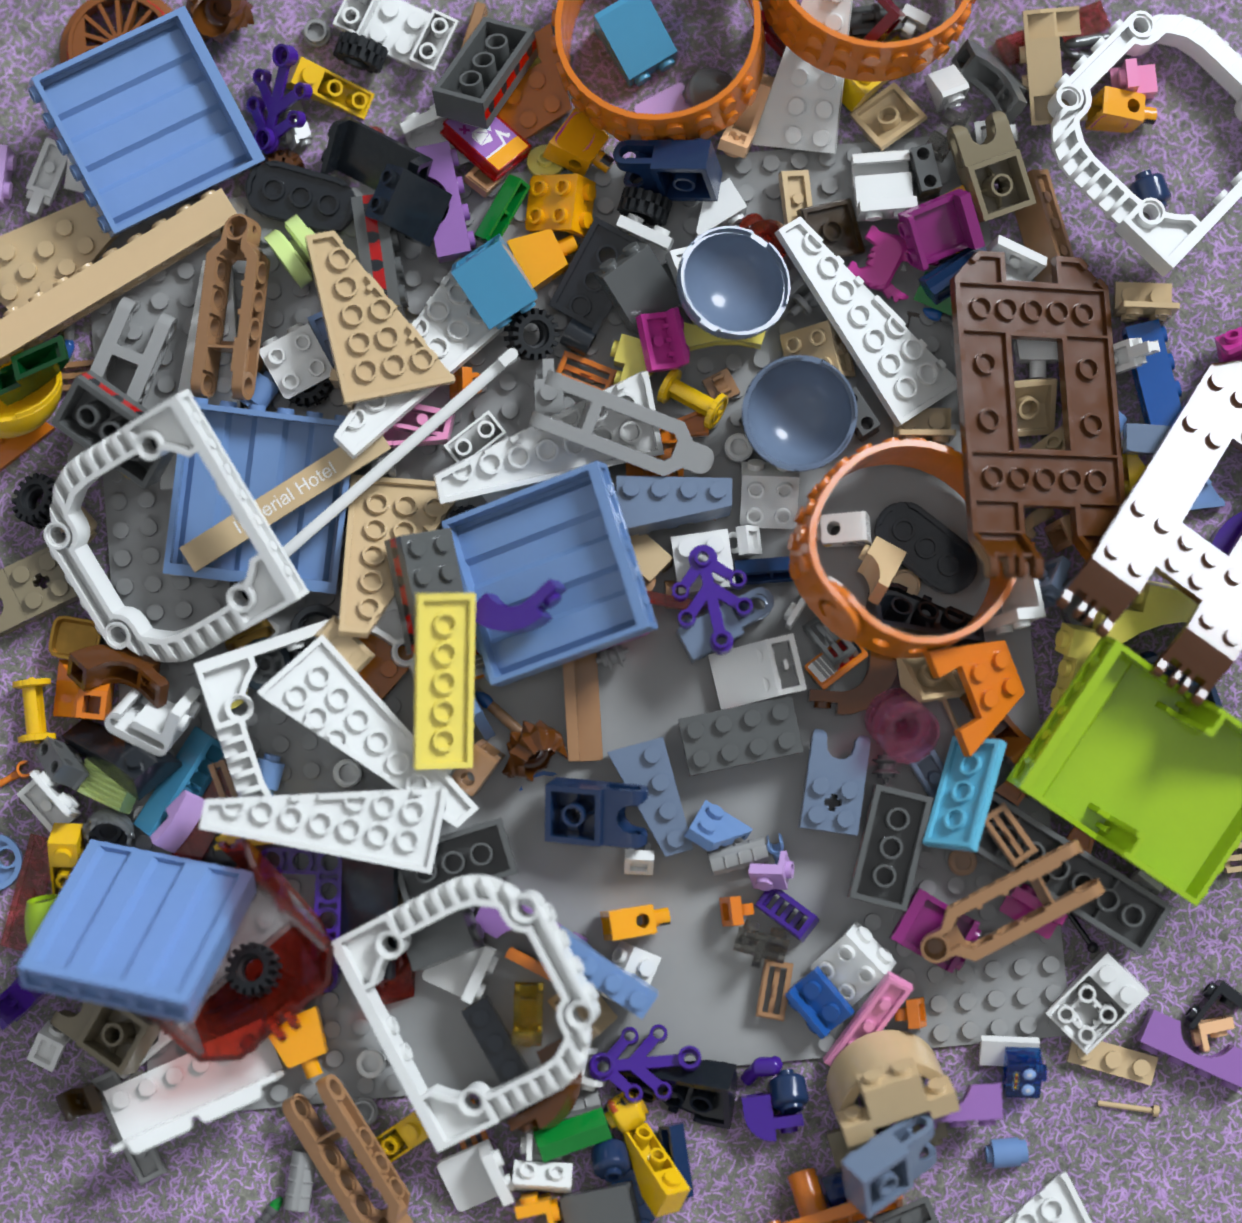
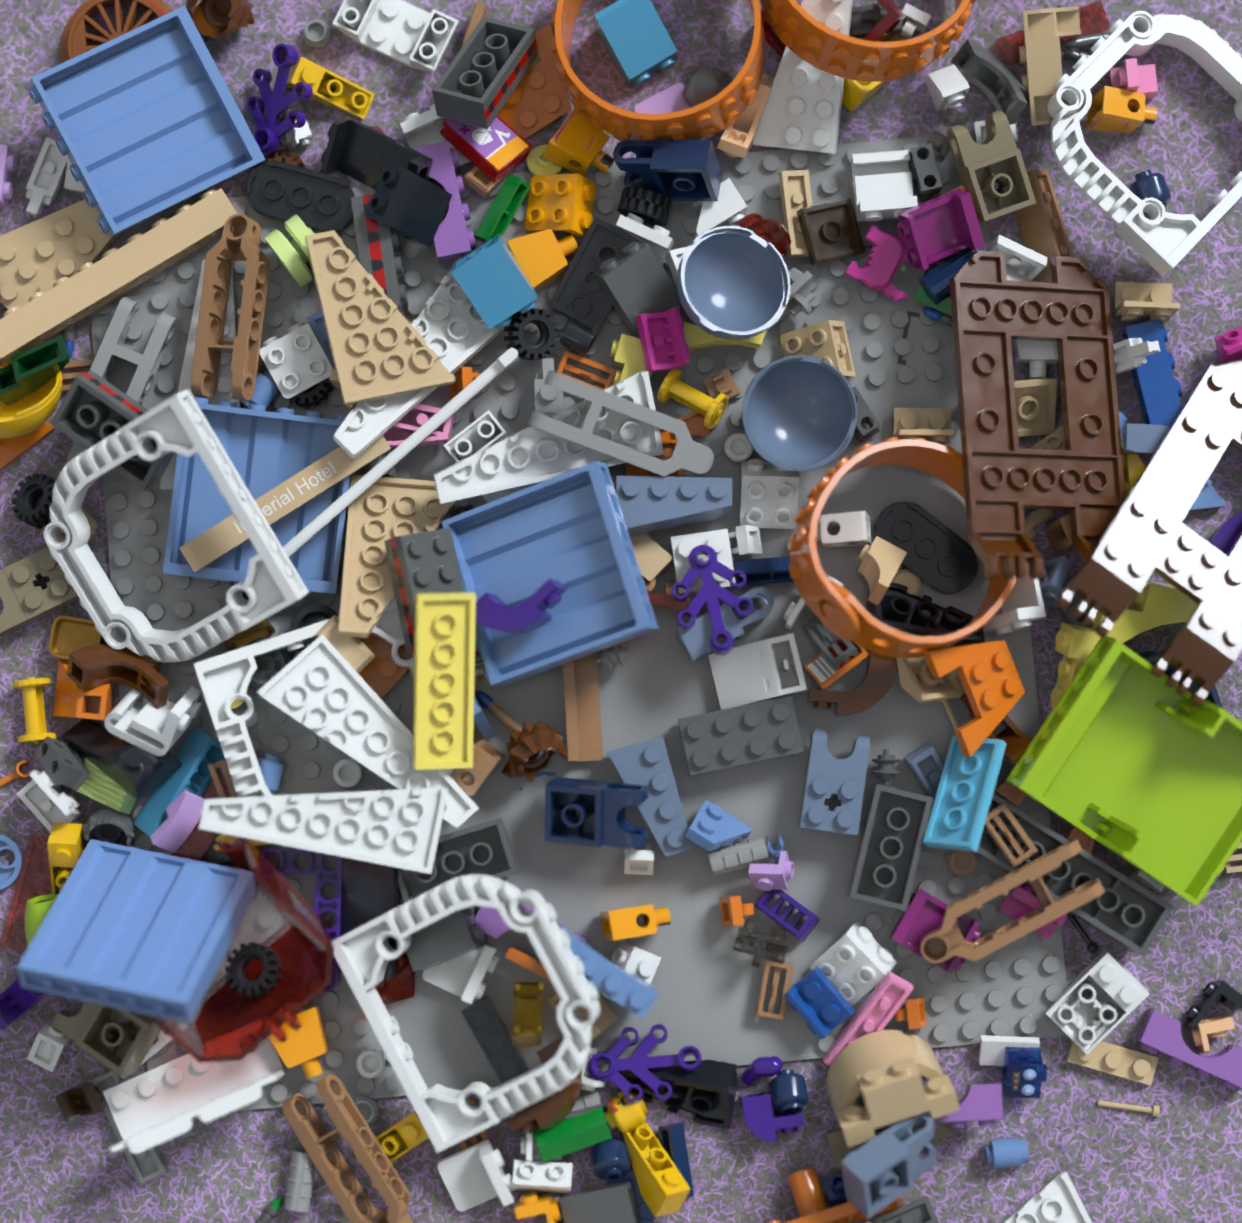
(360, 52): black tyre -> none
(887, 116): tan slope -> none
(888, 354): white wing -> none
(902, 726): clear pink wheel -> none

